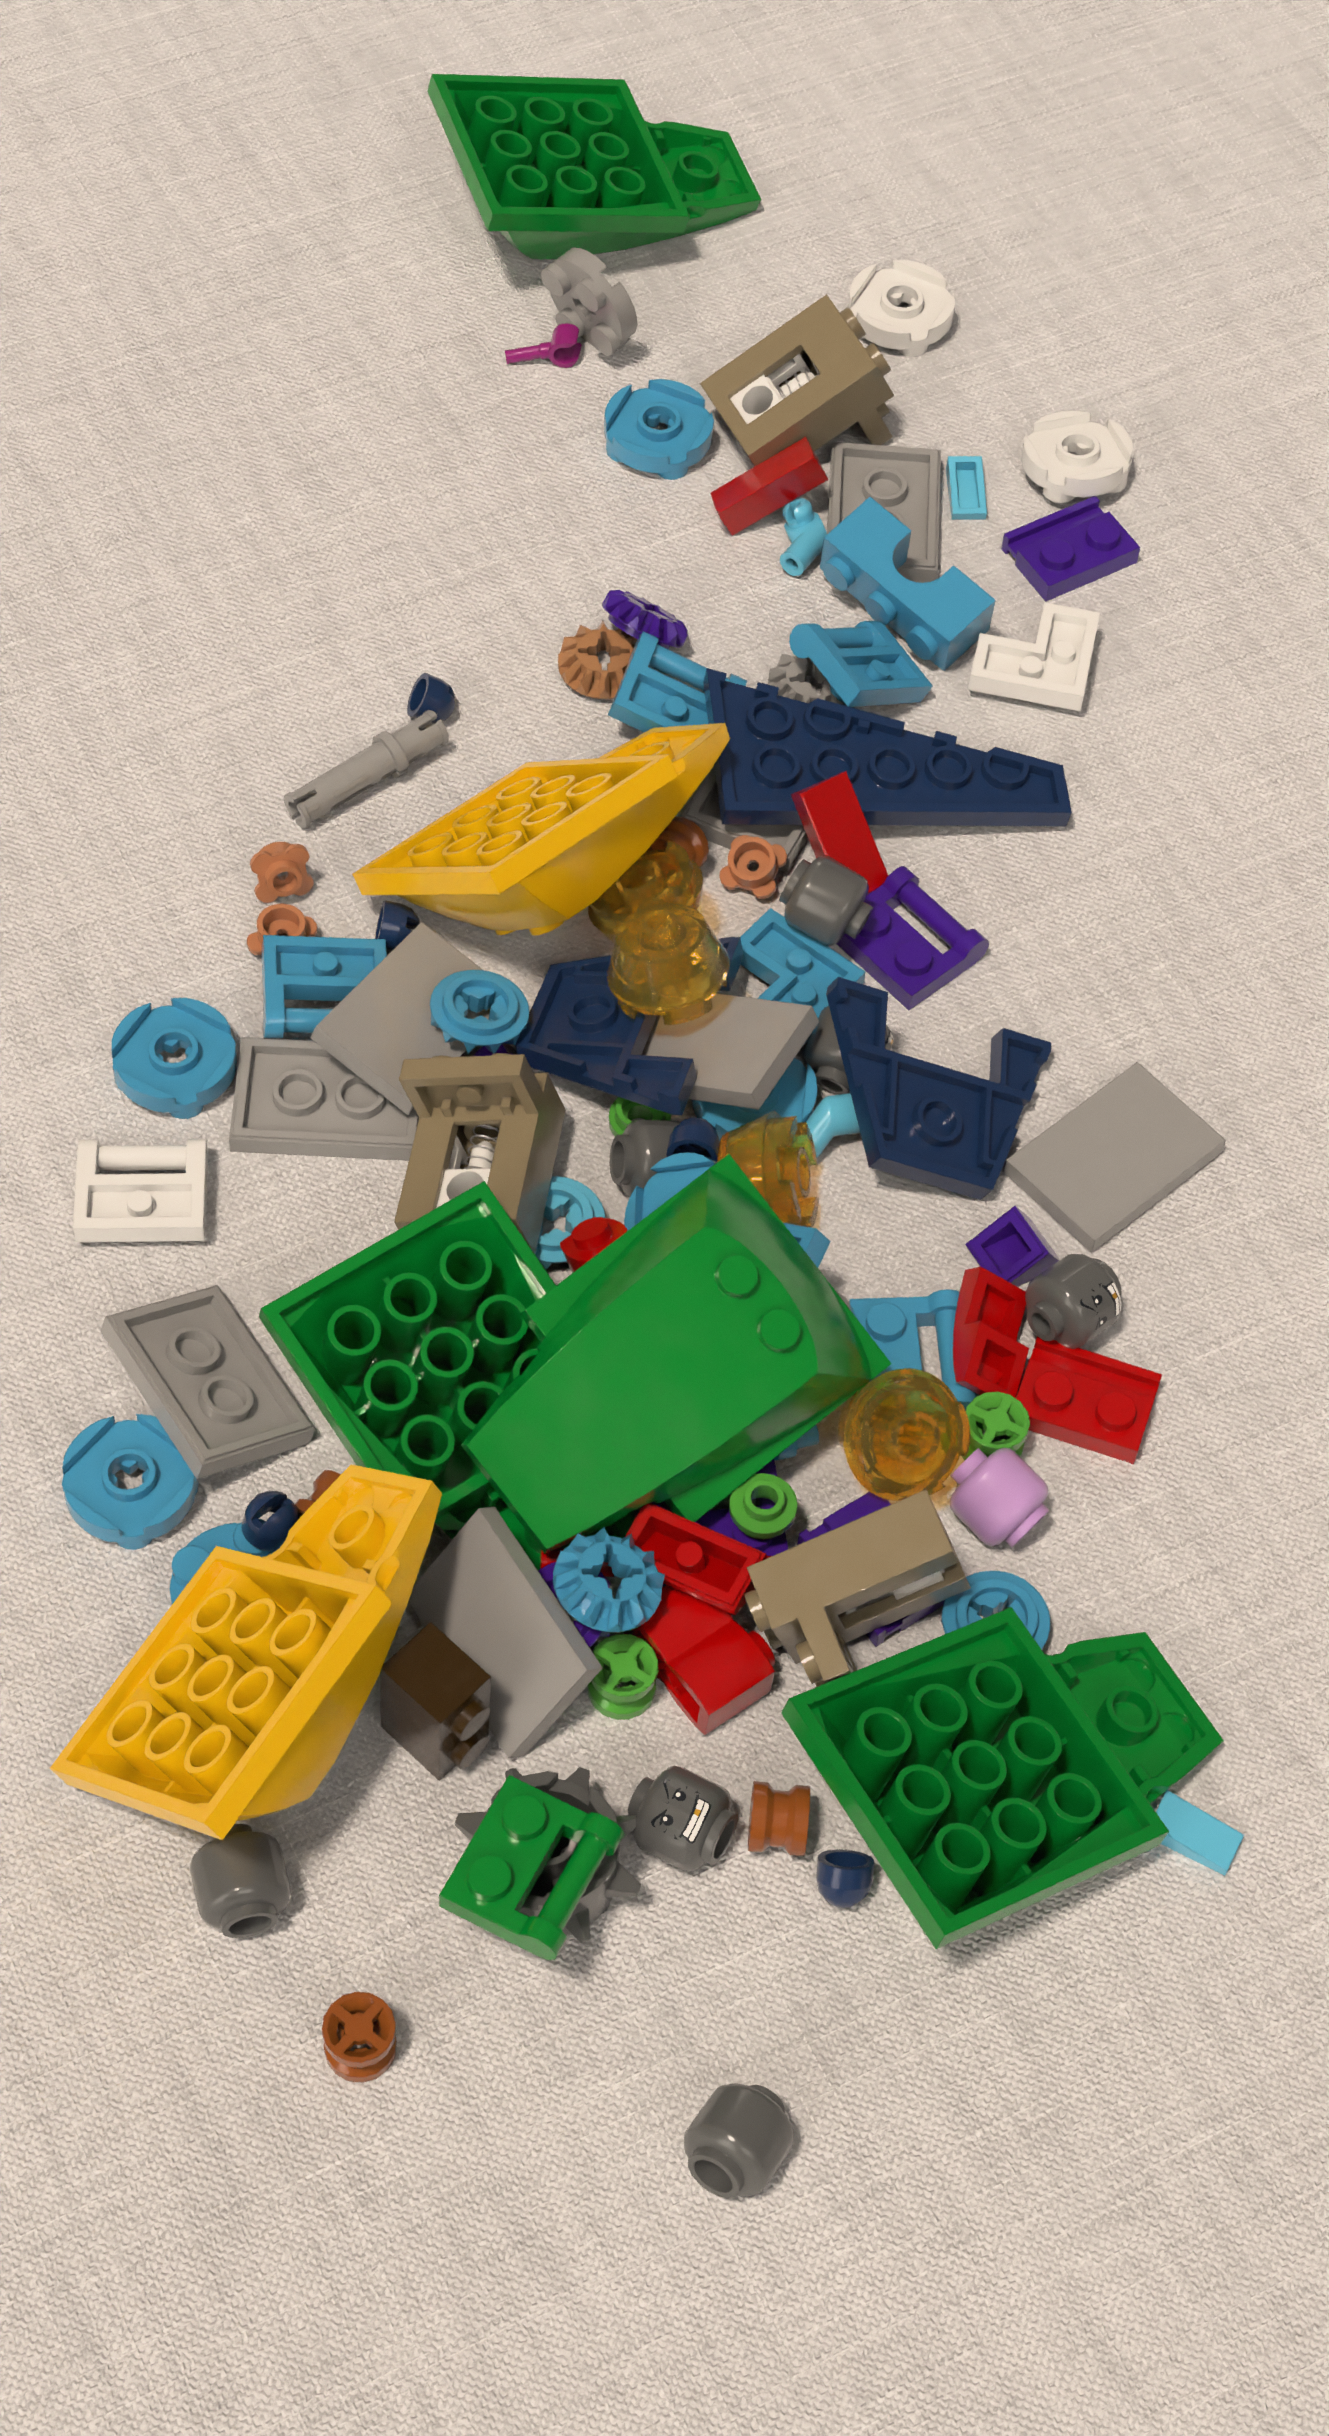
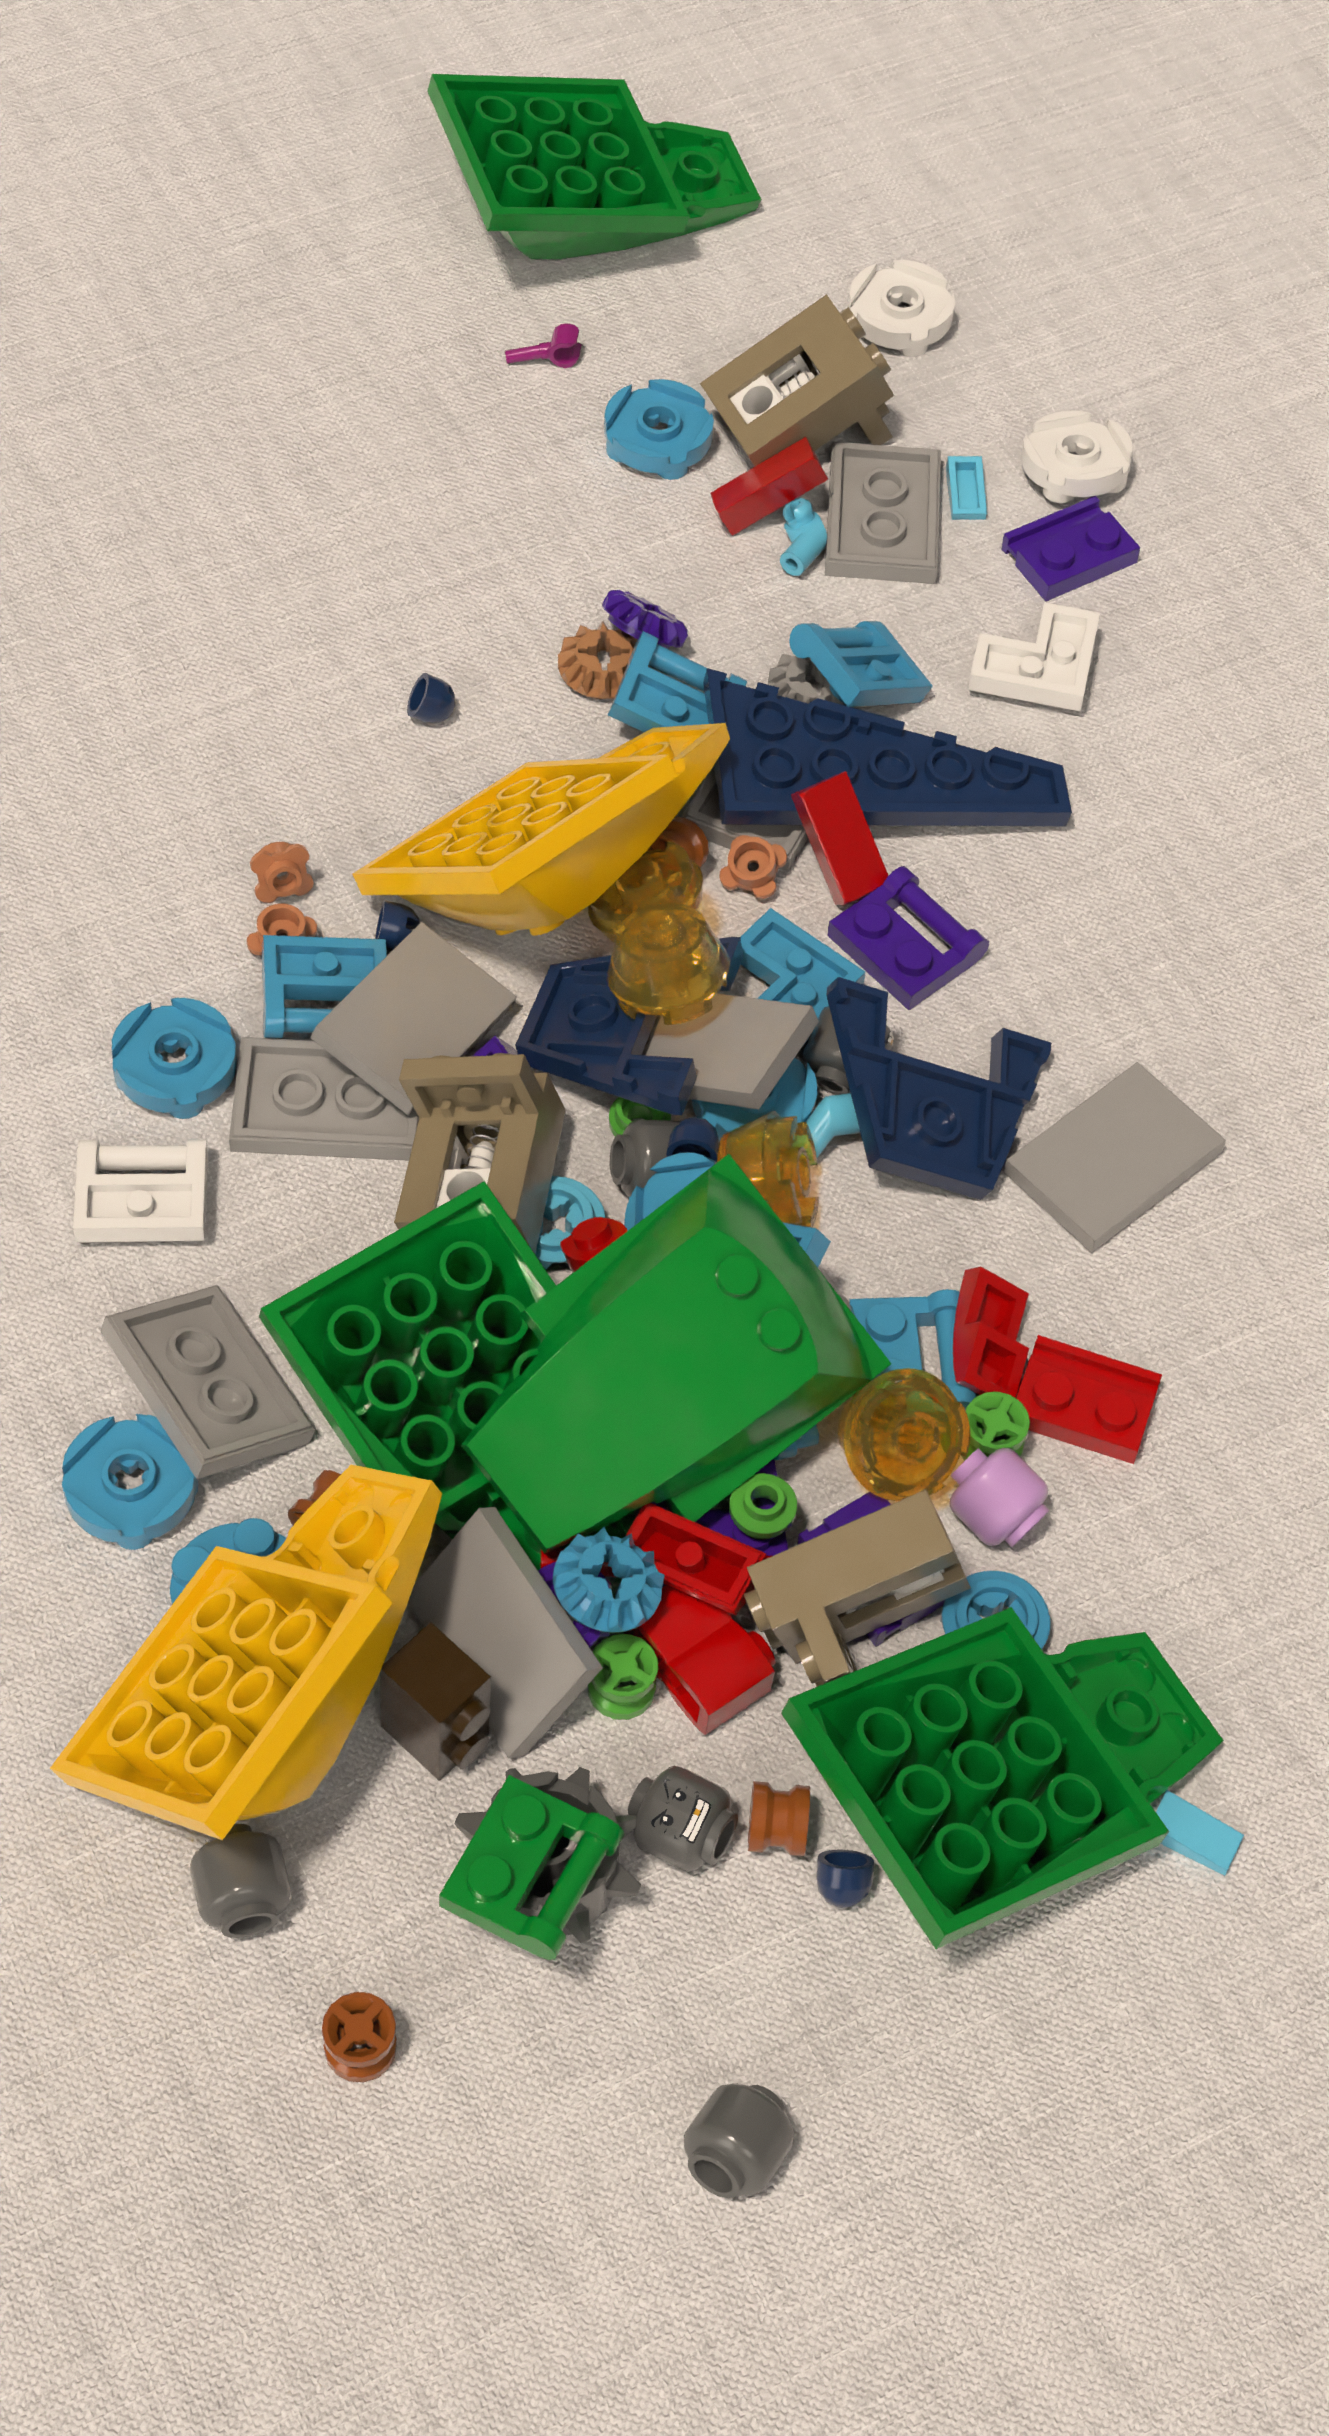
(275, 1530): dark blue hinge -> none
(385, 757): light grey pin -> none
(476, 992): dark azure gear -> none
(588, 300): light grey plate -> none
(826, 900): dark grey head -> none
(933, 617): dark azure arch -> none
(1013, 1248): dark purple slope -> none
(1073, 1300): dark grey head -> none

